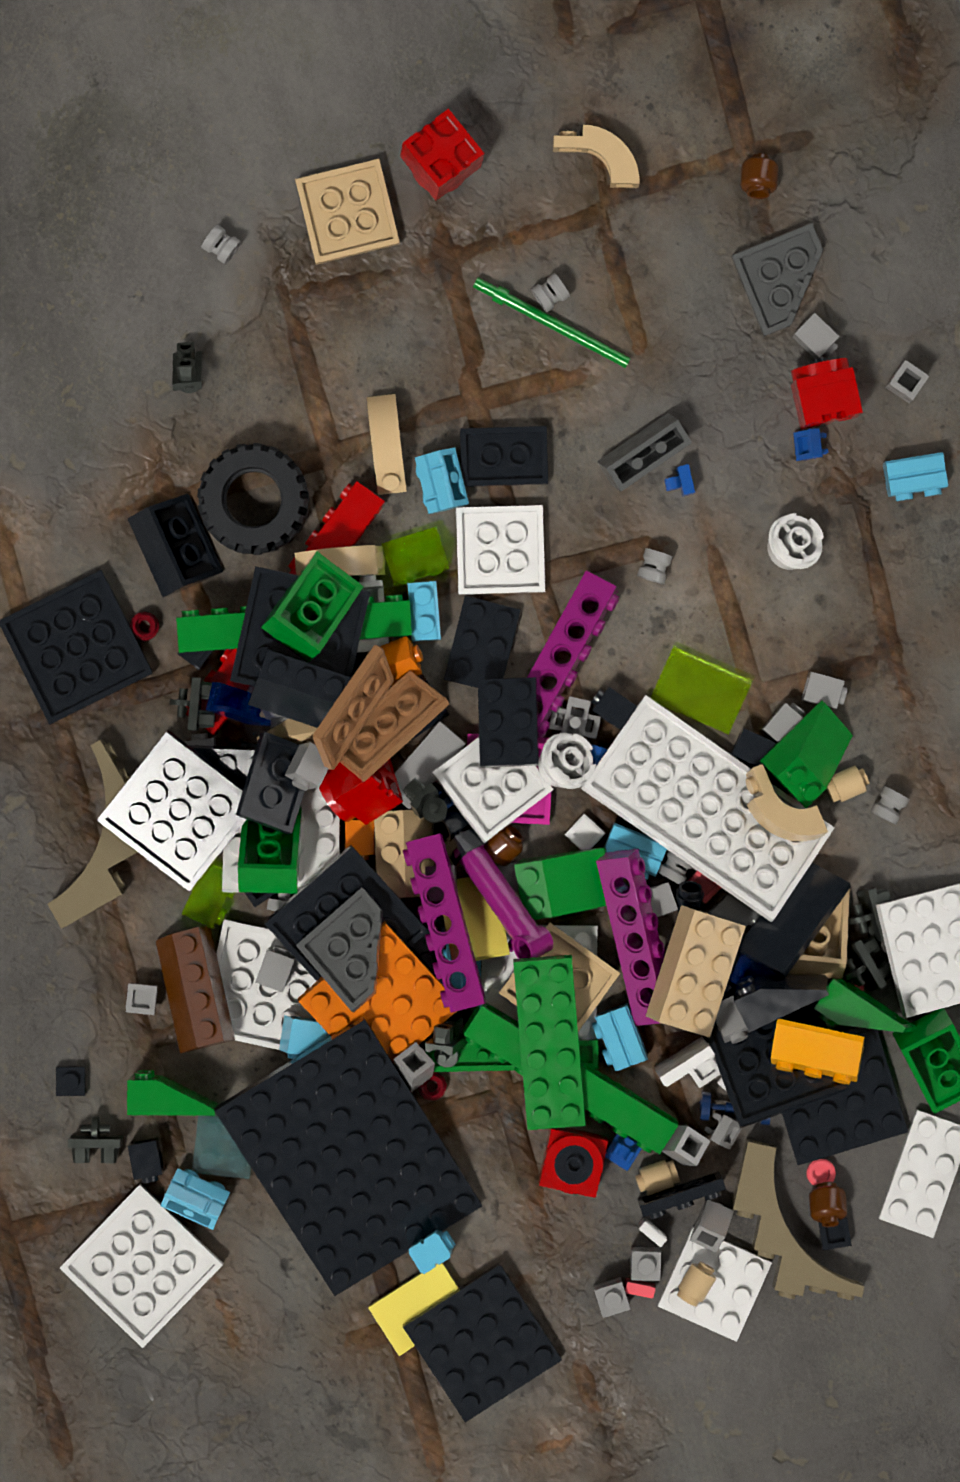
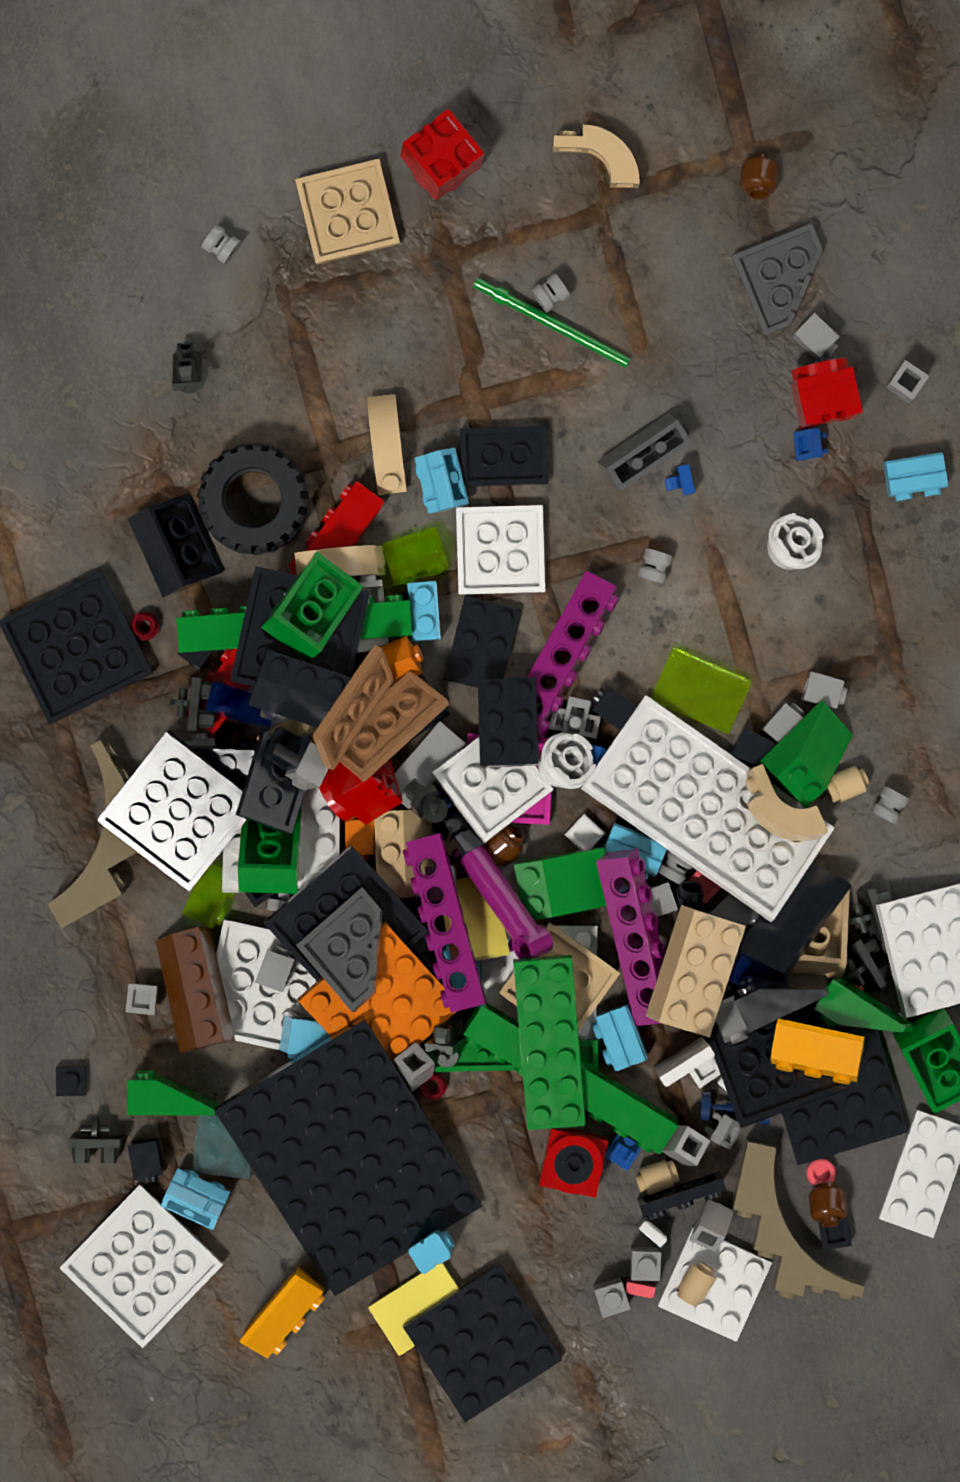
(283, 1313): none -> light orange slope
(286, 748): none -> black panel

